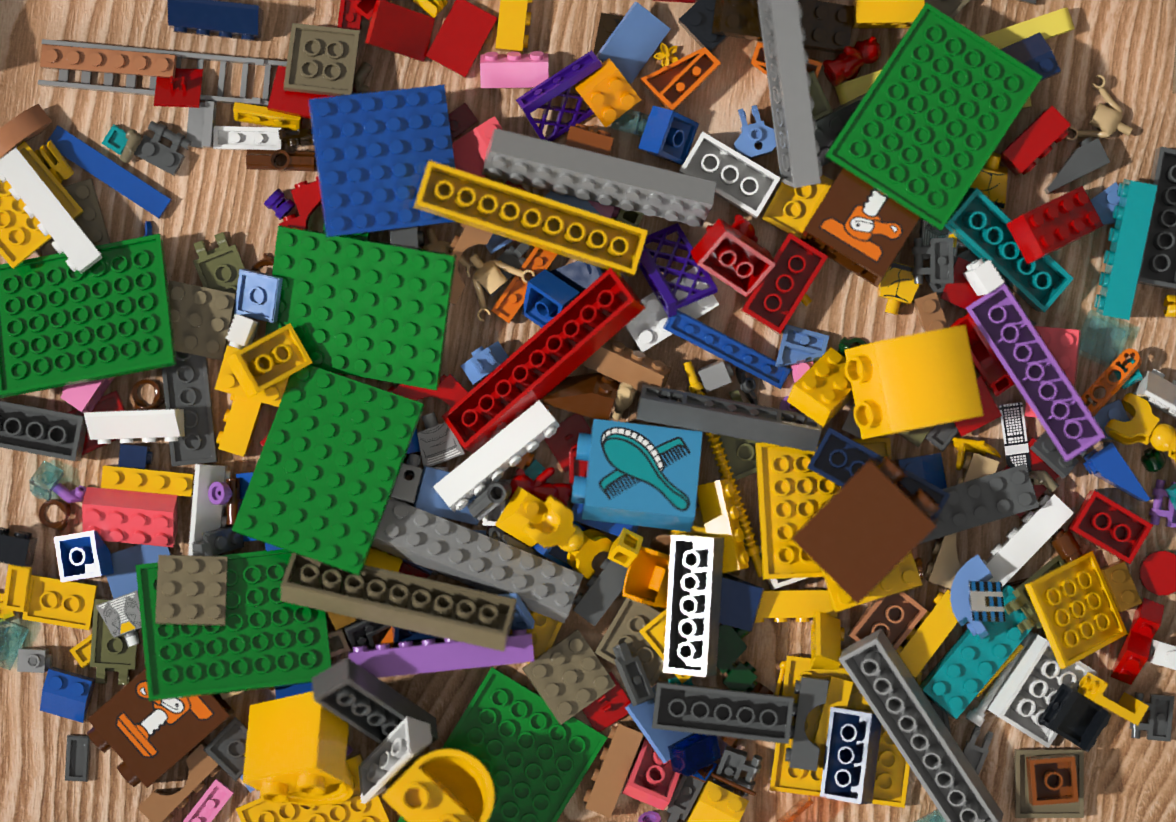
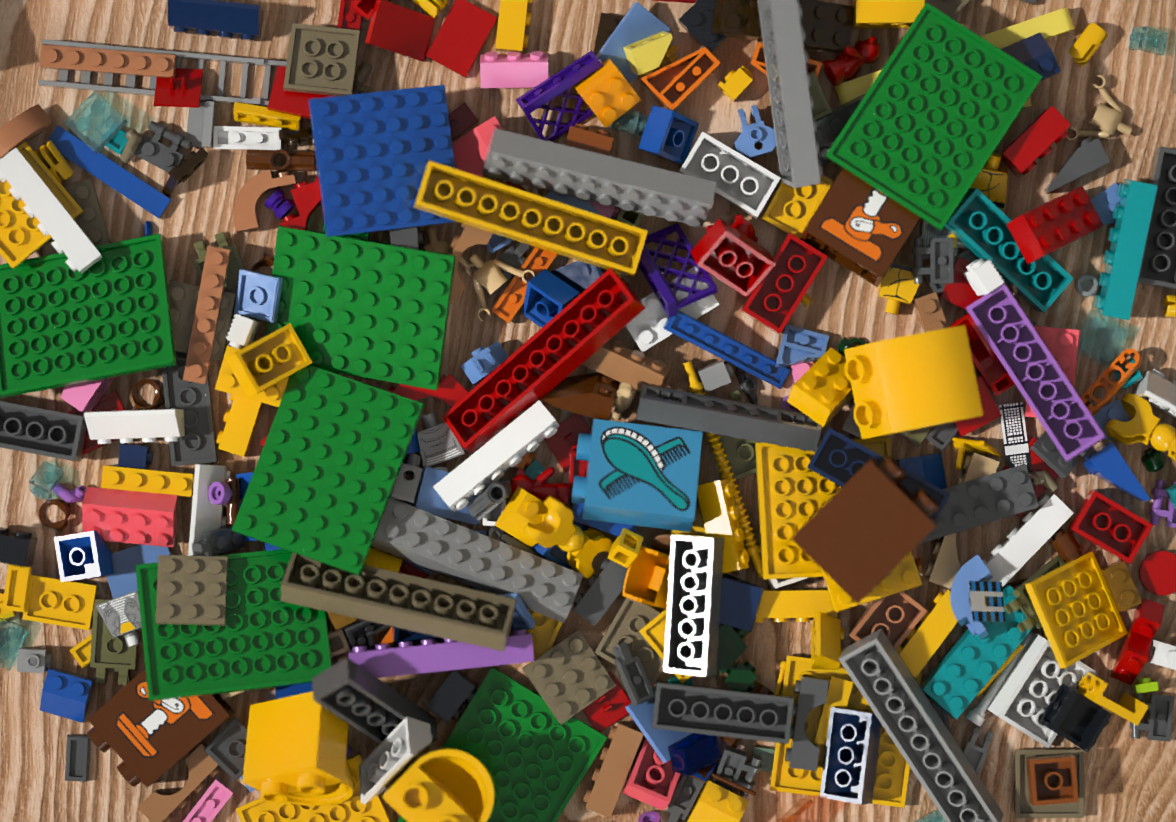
(96, 122): none -> clear light blue plate
(182, 173): none -> dark brown wing
(206, 315): none -> nougat plate
(248, 198): none -> nougat arch
(451, 694): none -> black brick
(647, 53): none -> light yellow slope
(735, 83): none -> yellow brick
(767, 757): none -> sand green tile
(1087, 43): none -> yellow arm
(1087, 285): none -> light grey tile
(1144, 685): none -> lime plate
(1148, 40): none -> clear light blue bracket

